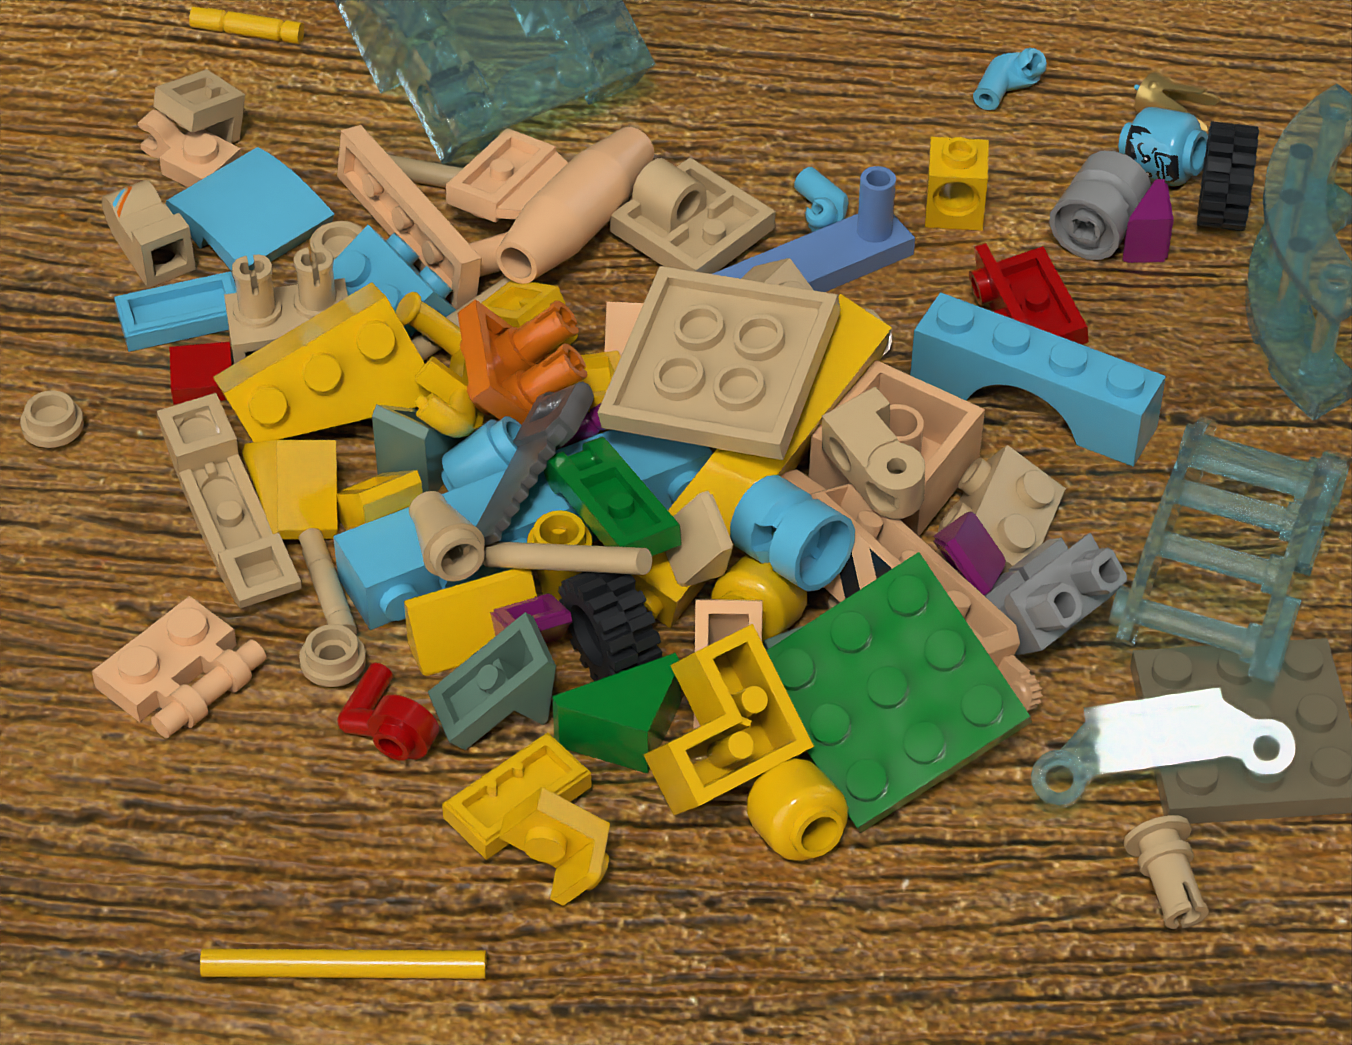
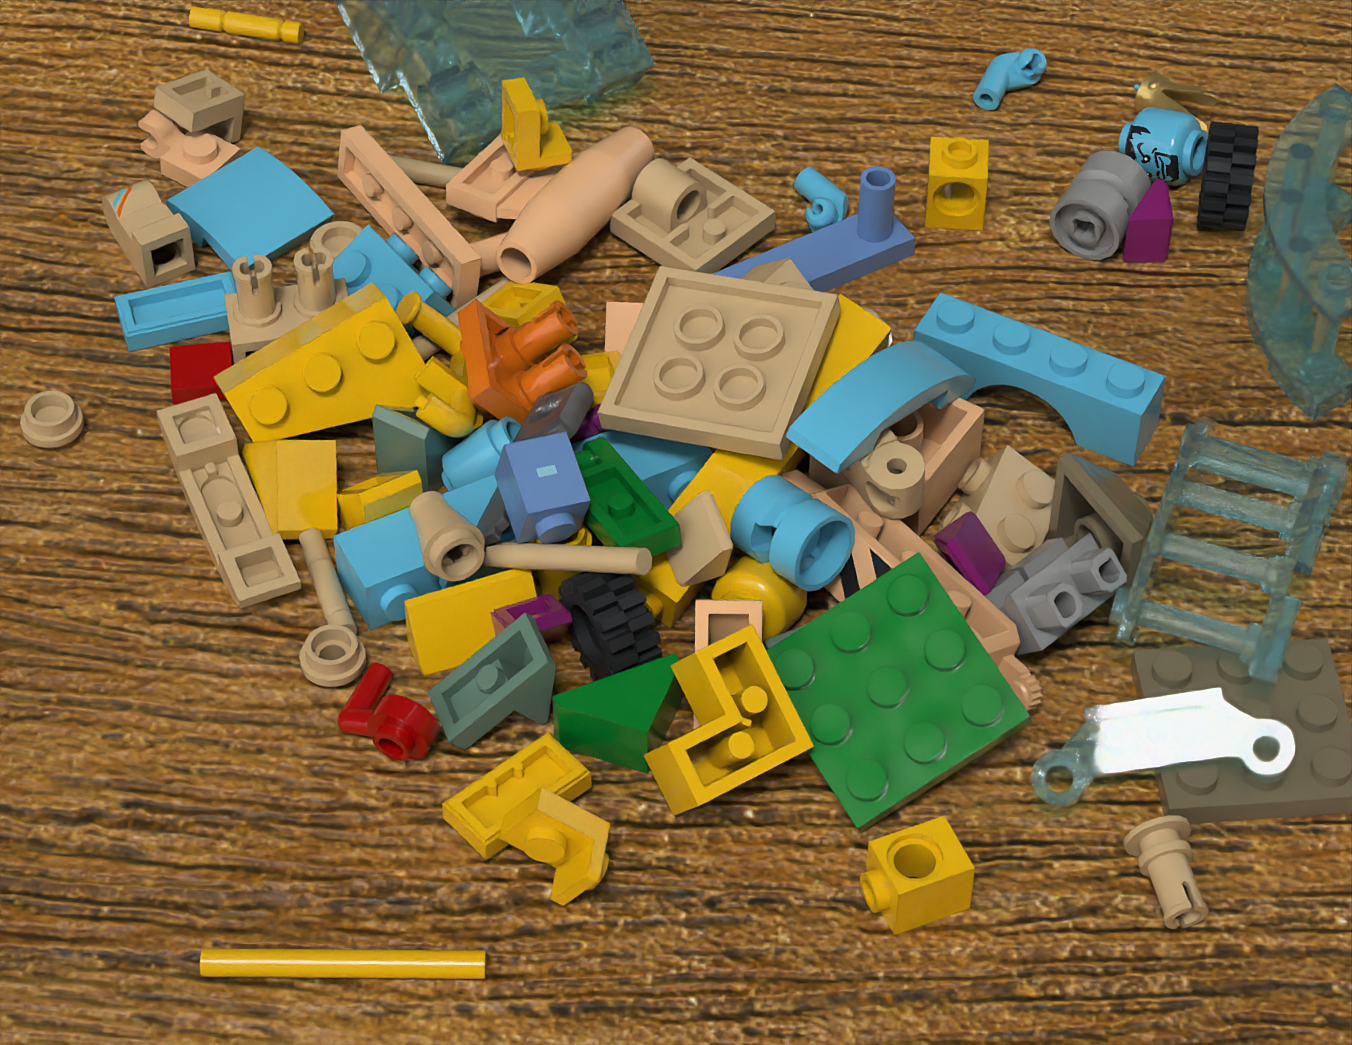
(167, 657): light nougat plate -> none
(526, 131): none -> yellow bracket
(542, 488): none -> medium blue brick
(797, 810): yellow head -> none
(873, 396): none -> medium azure slope
(923, 852): none -> yellow brick
(1027, 291): red bracket -> none
(1100, 504): none -> dark tan slope

